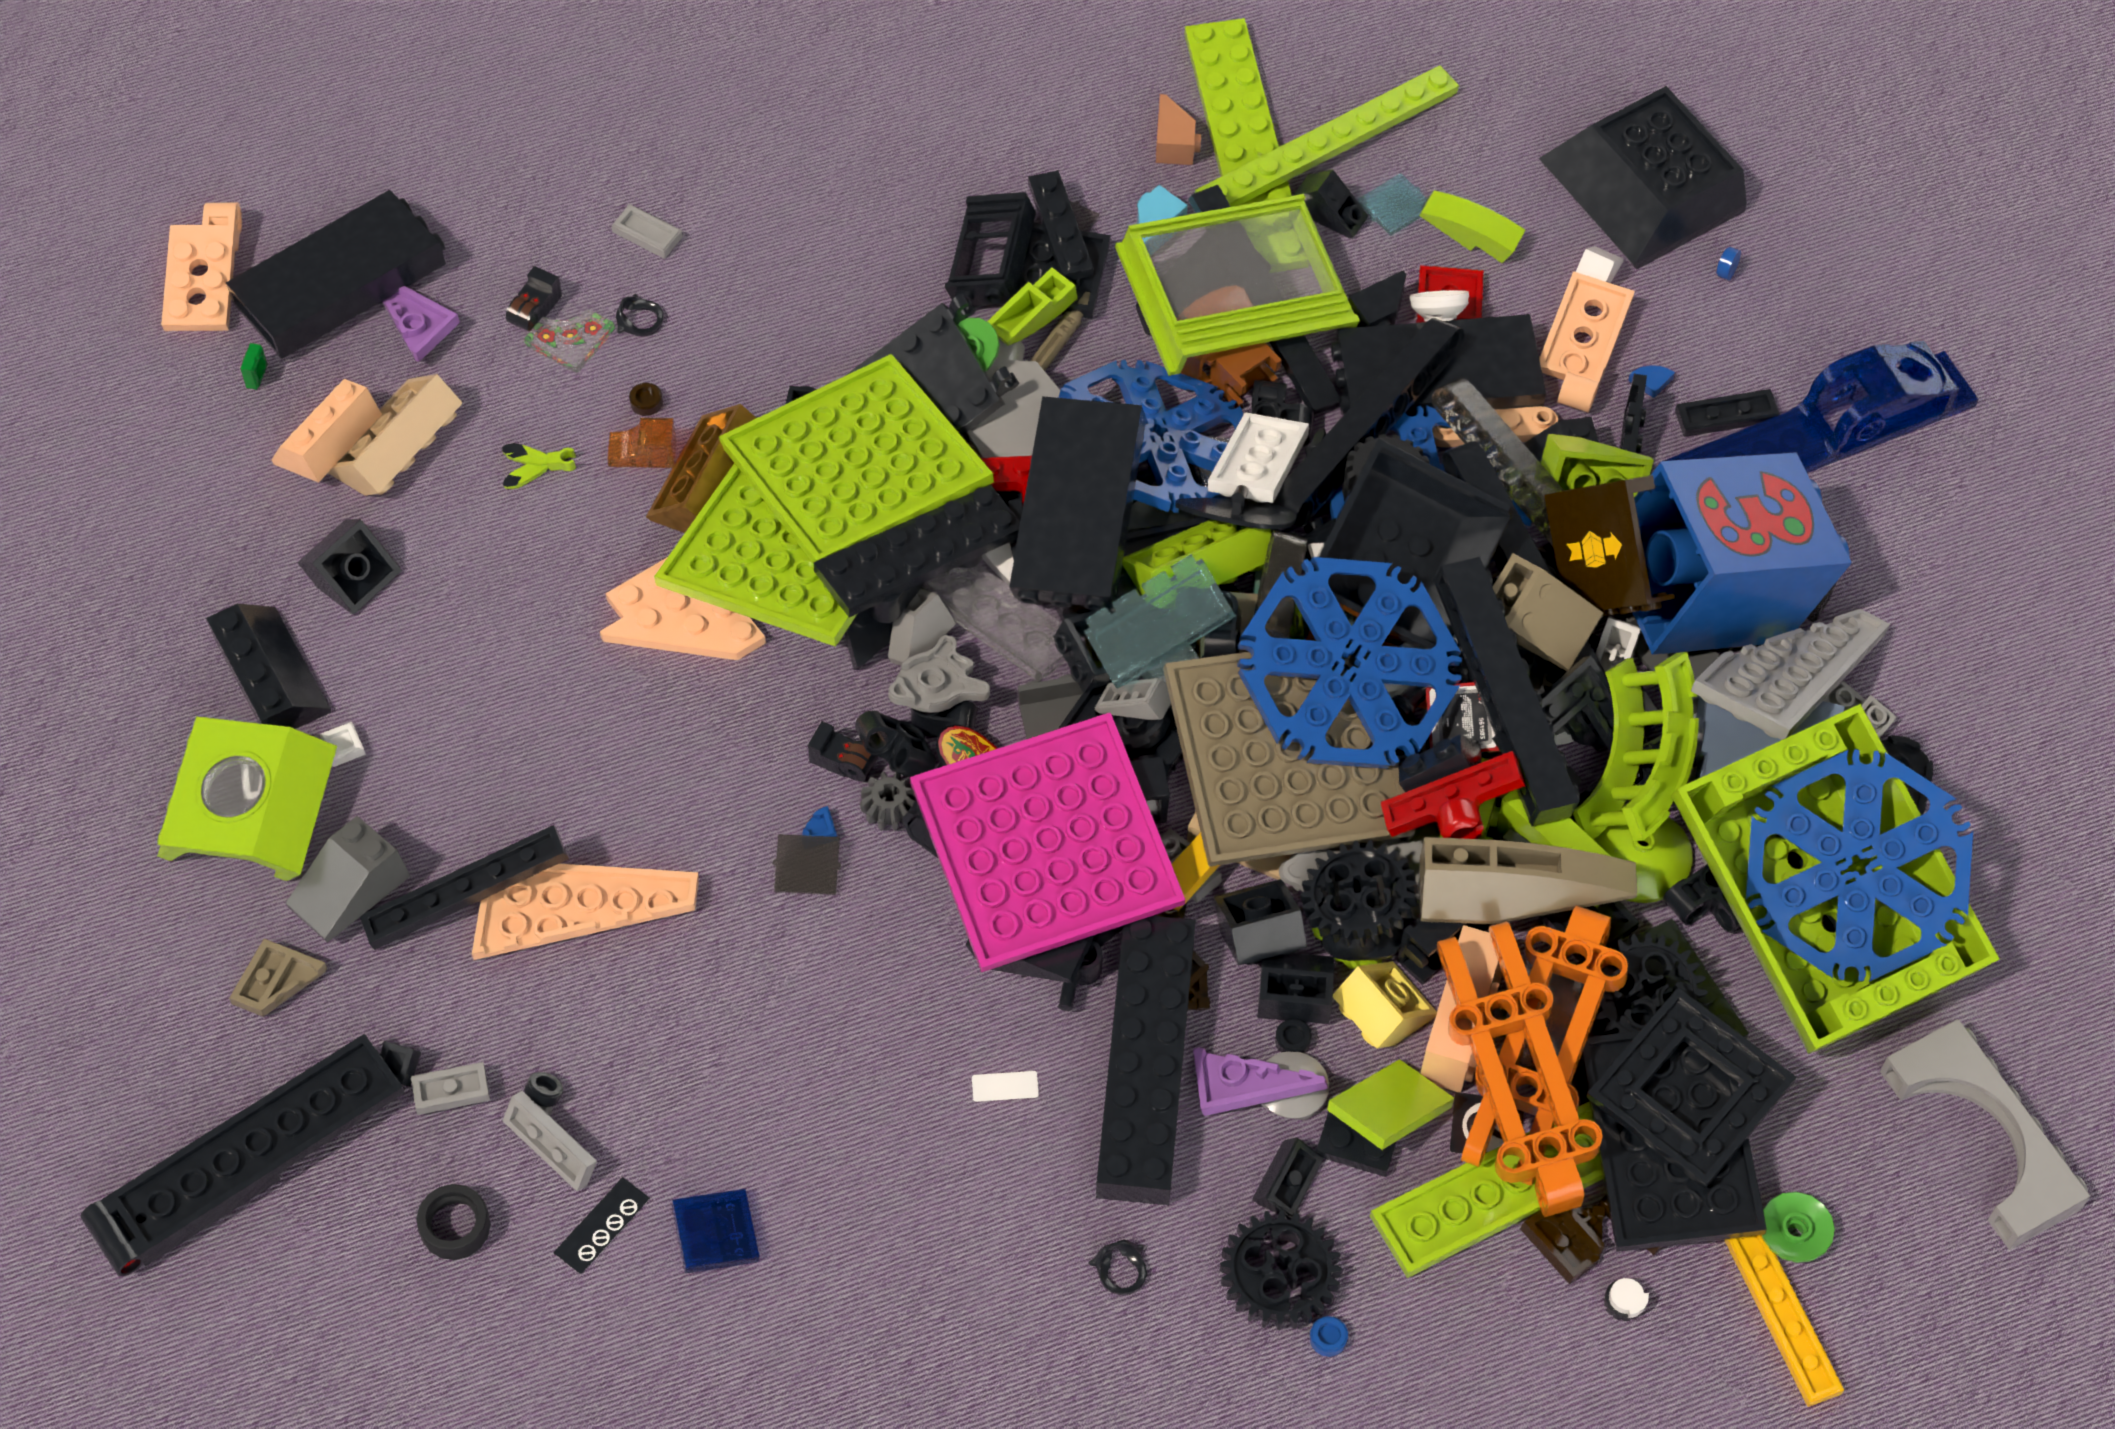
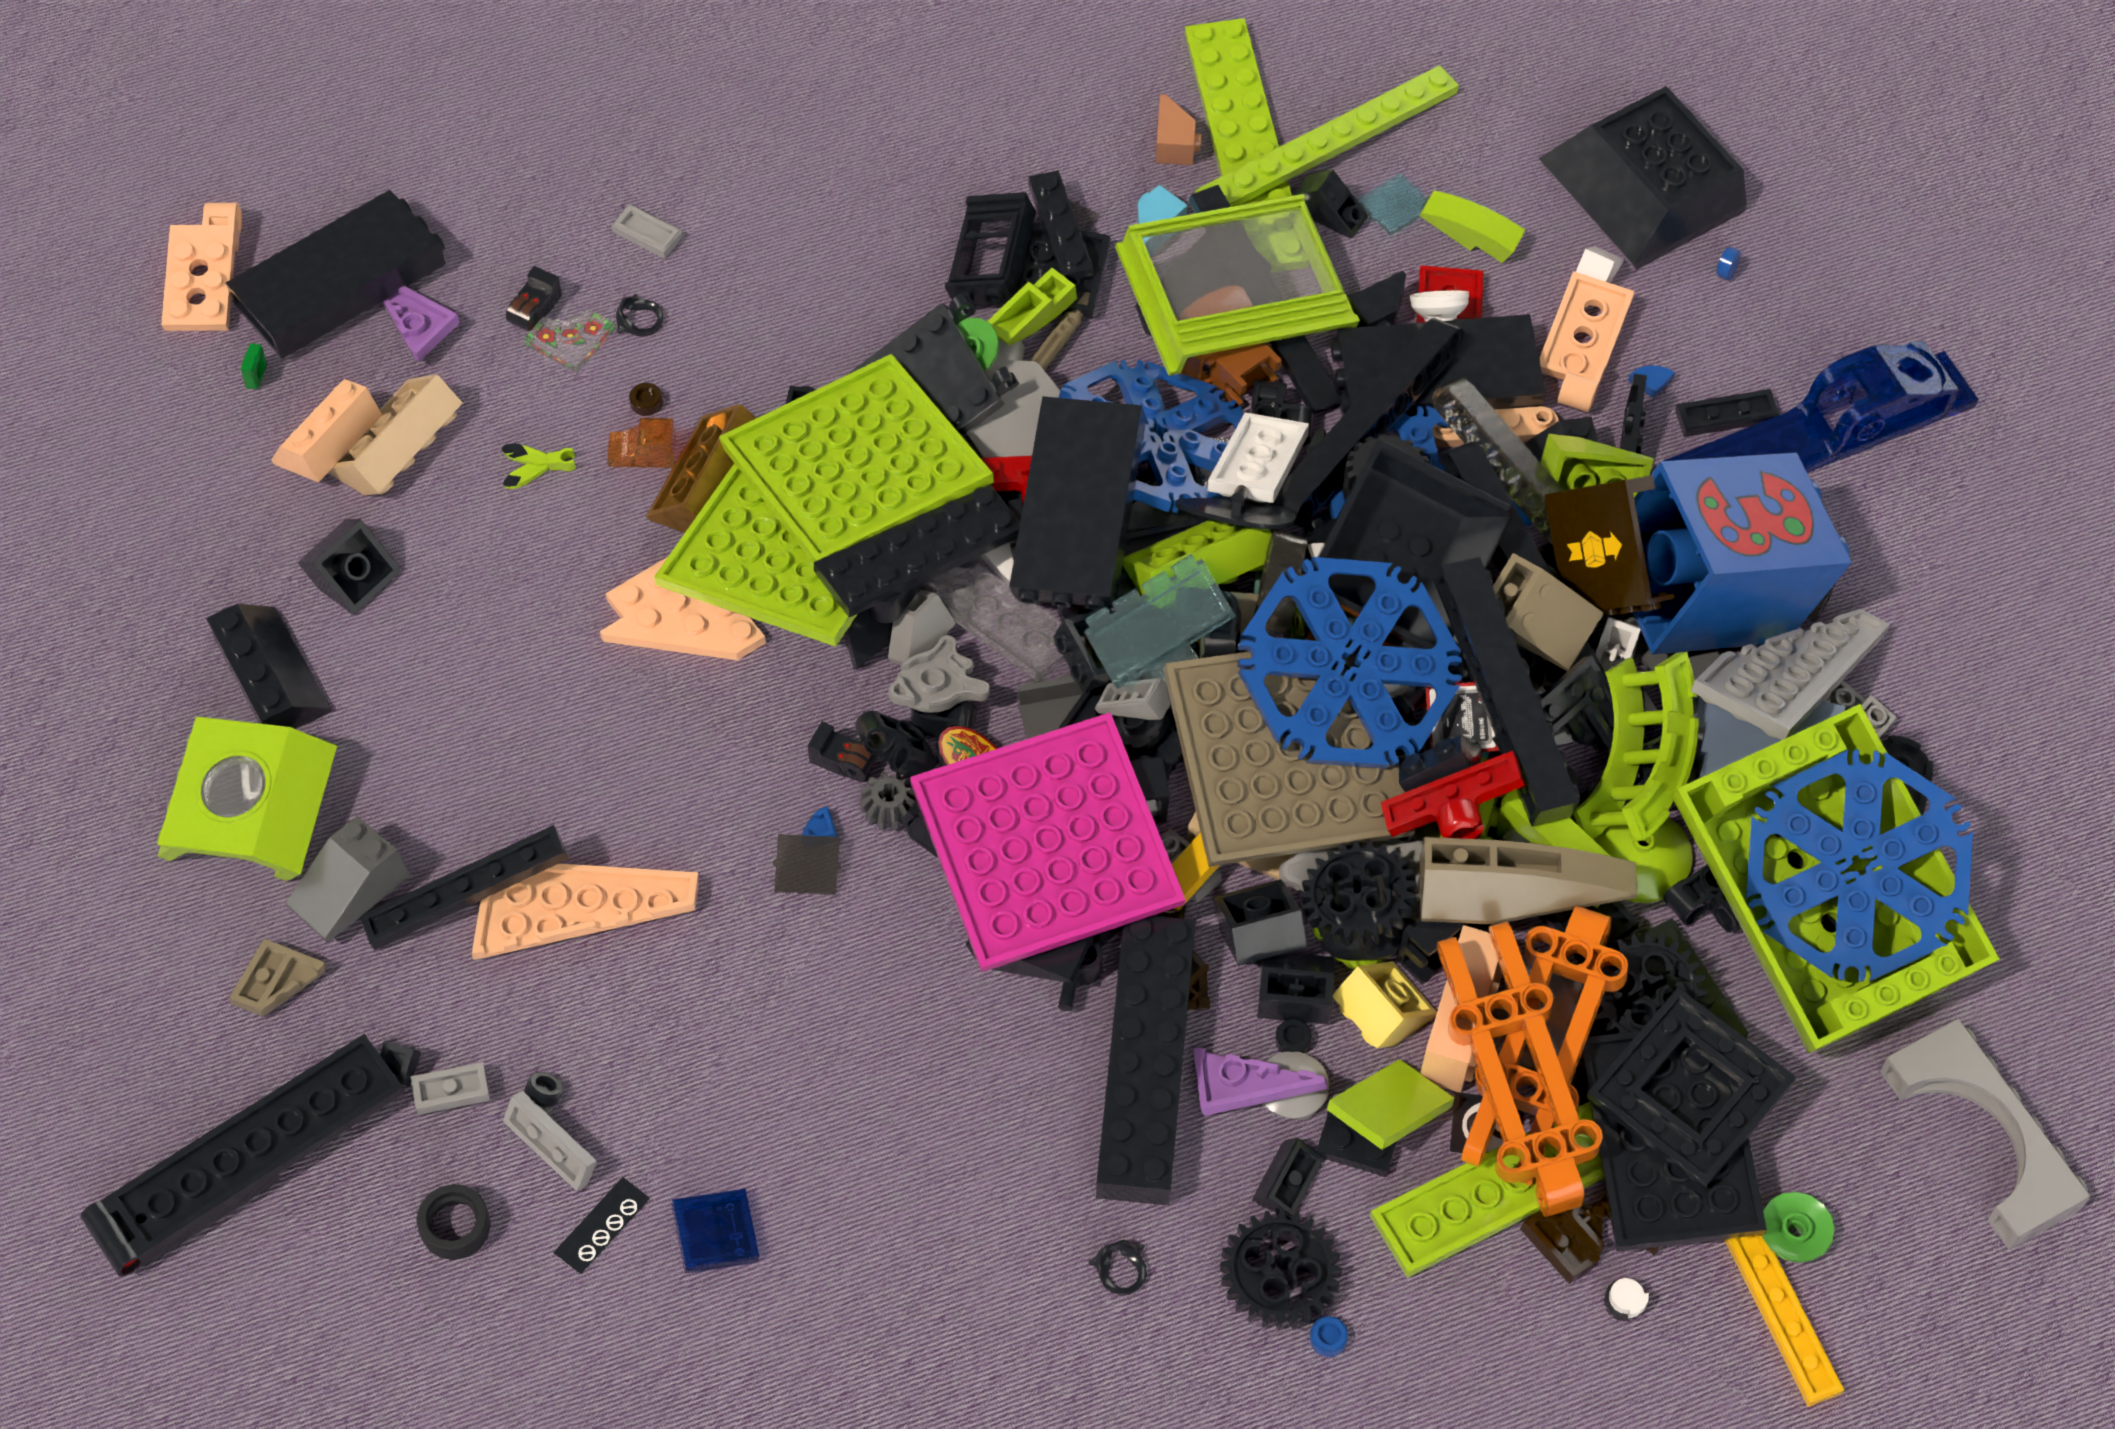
(347, 743): white tile -> none
(1005, 1086): white sticker -> none

